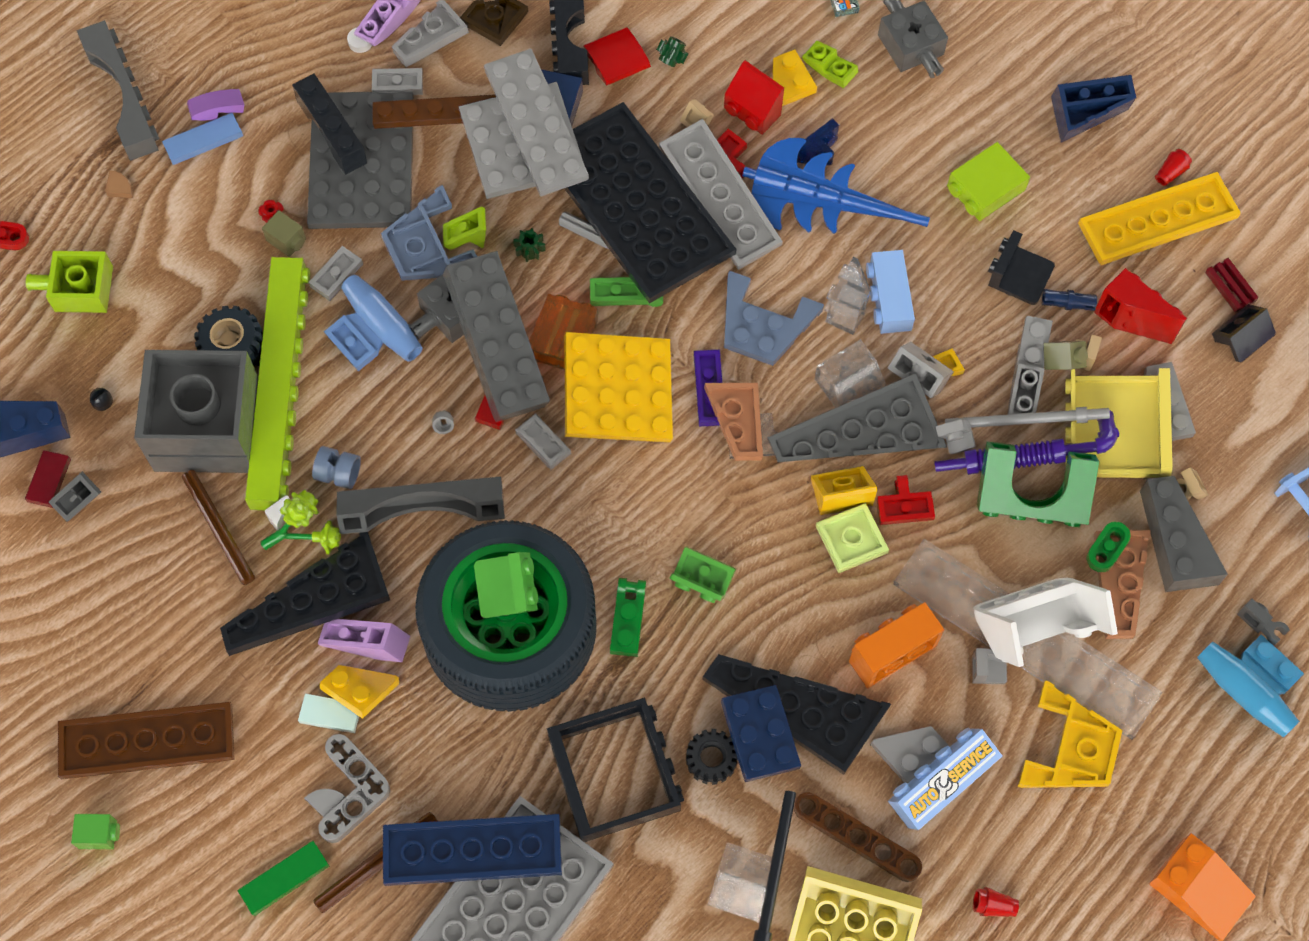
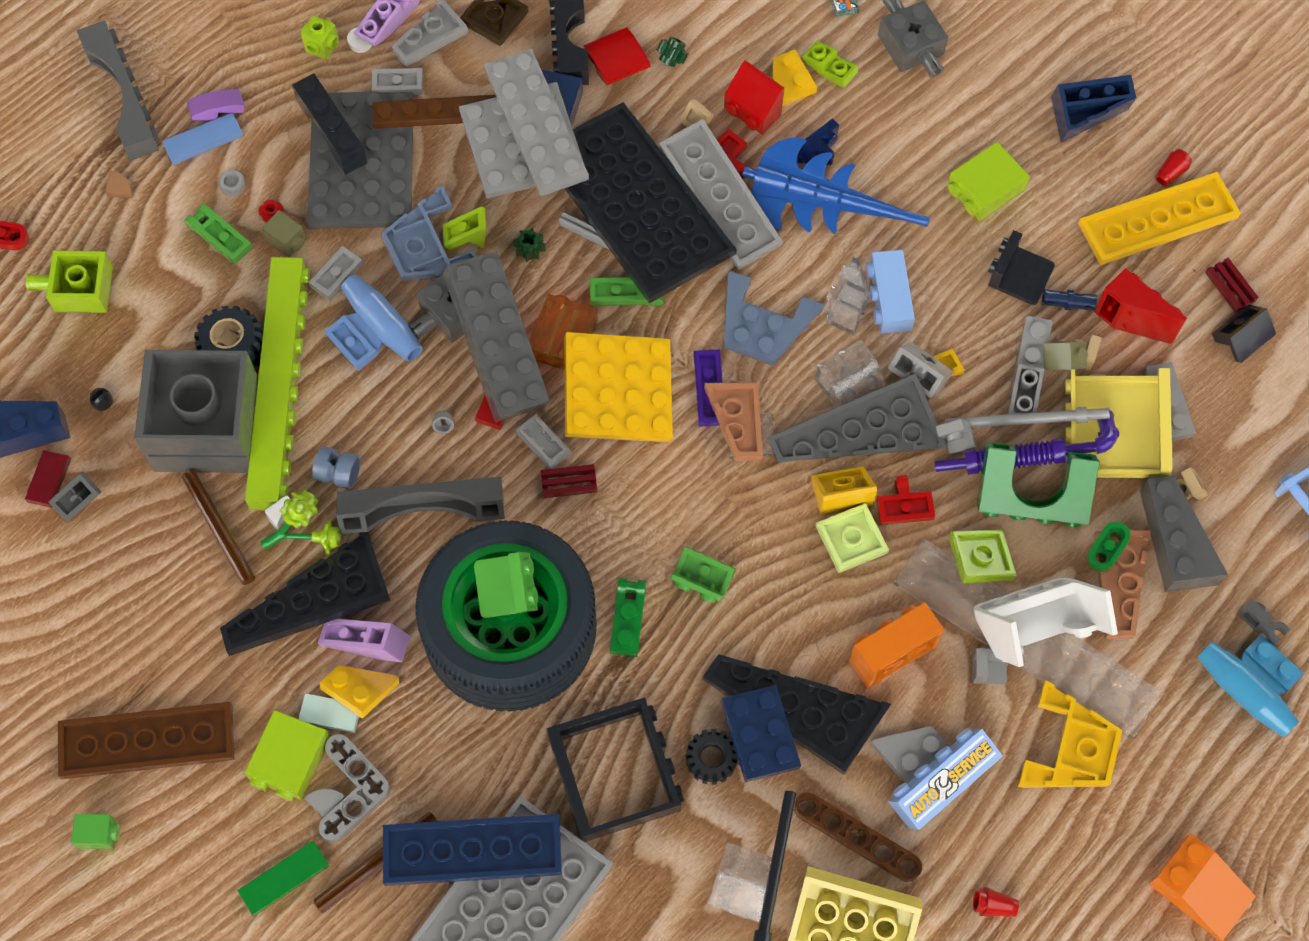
(219, 234): none -> bright green plate
(232, 183): none -> light grey tile
(287, 756): none -> lime brick
(319, 37): none -> lime brick
(568, 471): none -> dark red tile
(982, 556): none -> lime tile

